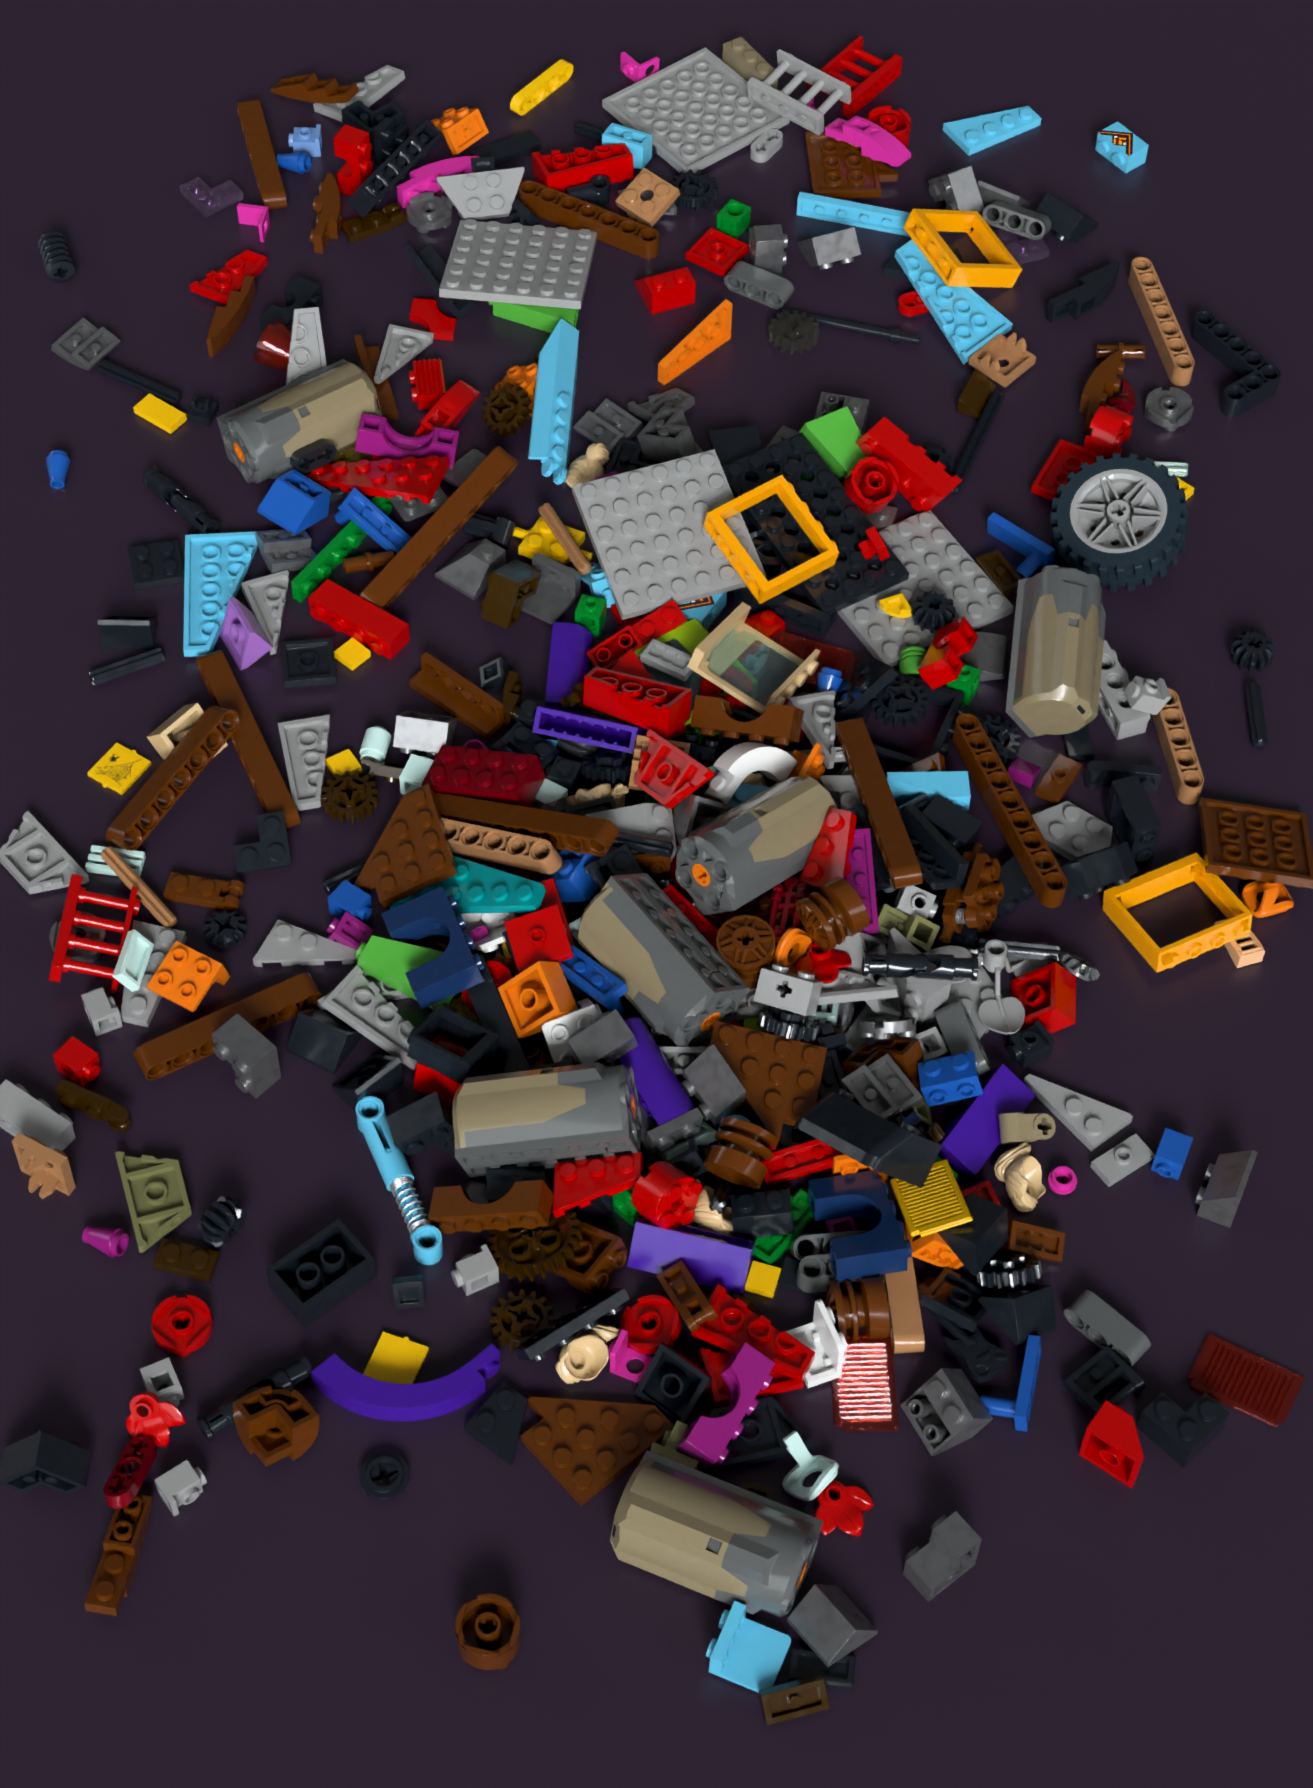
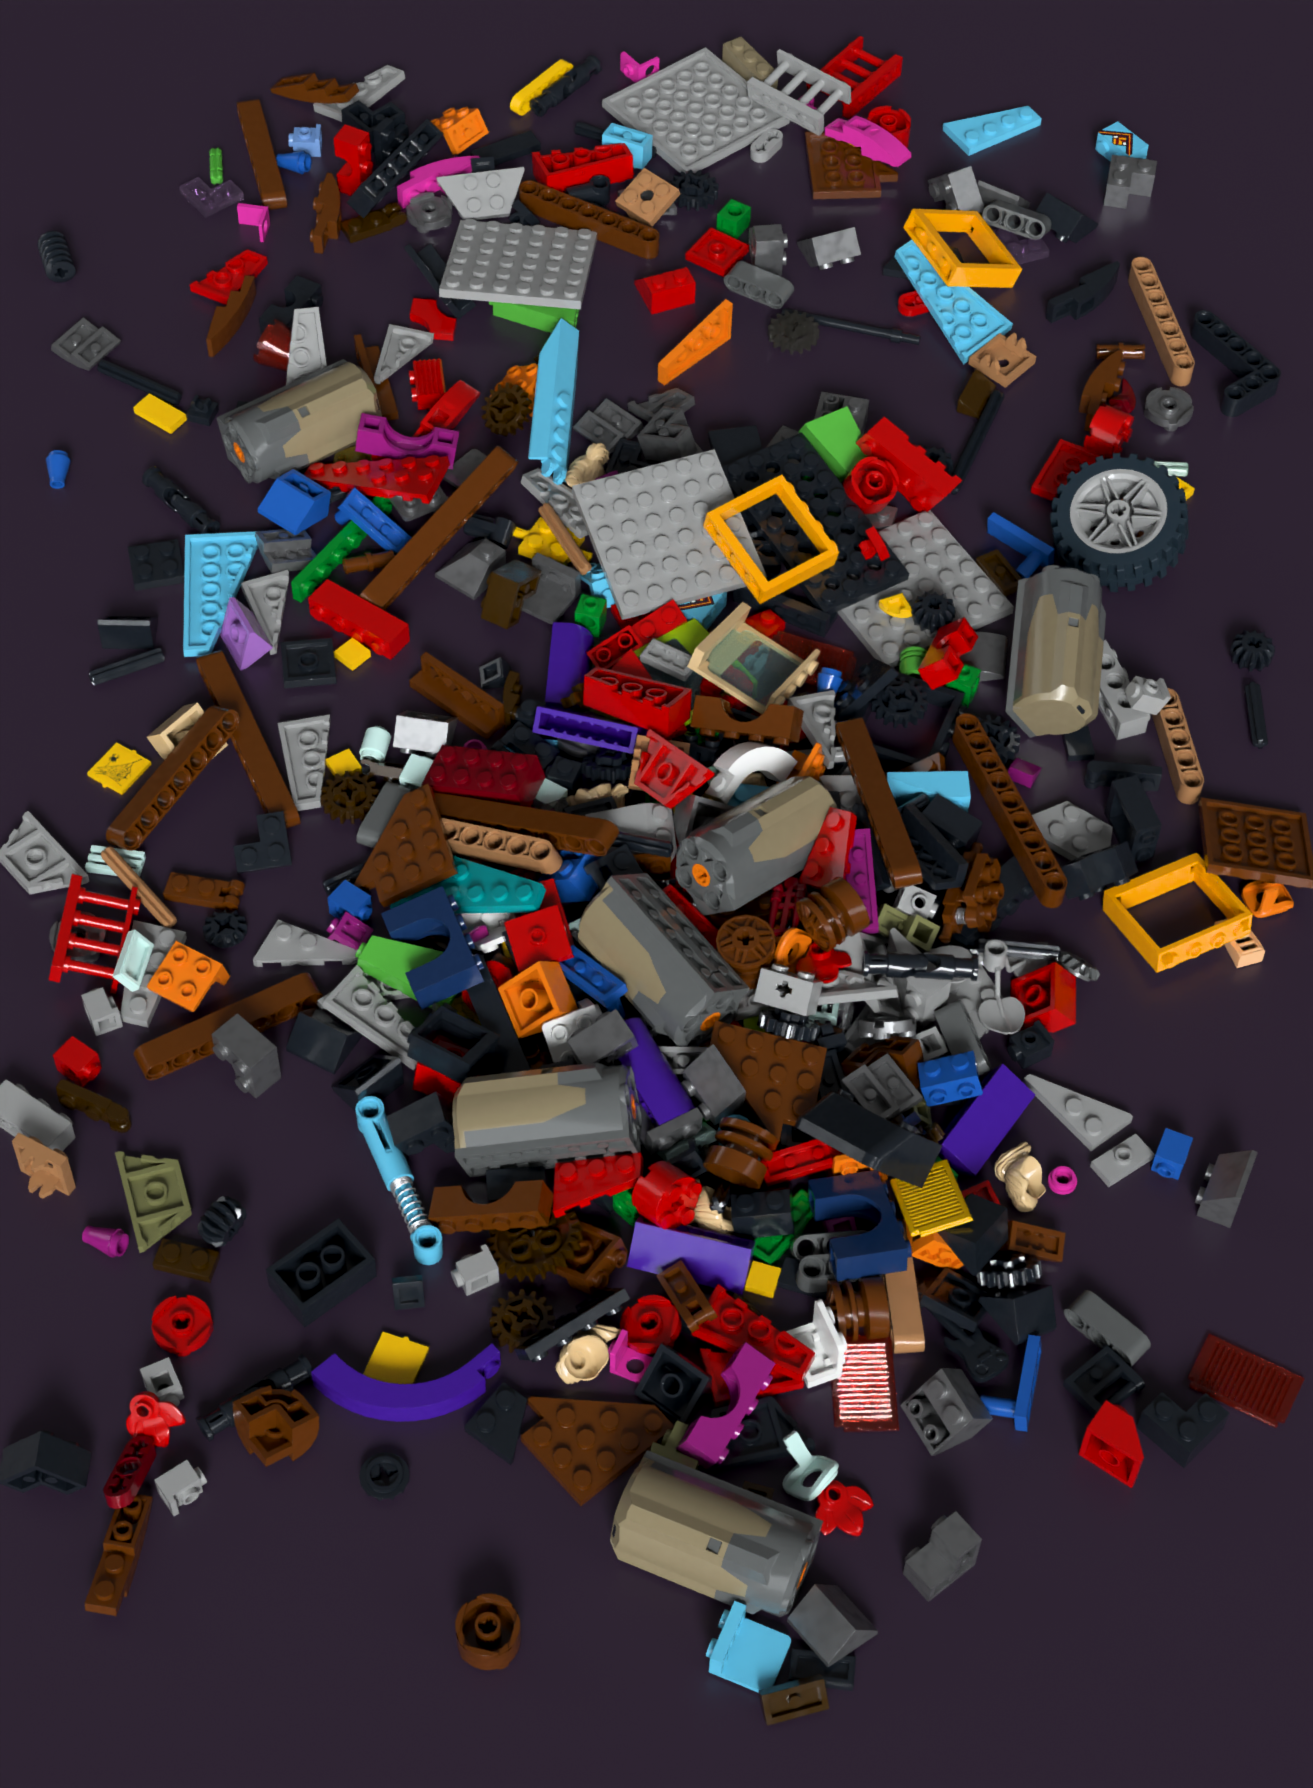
(216, 167): none -> bright green axle
(312, 455): black beam -> none
(380, 813): none -> dark grey beam
(559, 497): none -> light grey wing
(565, 85): none -> black piece
(852, 213): medium azure plate -> none
(1025, 1127): dark tan piece -> none
(1058, 779): reddish brown plate -> none
(1128, 177): none -> flat silver brick

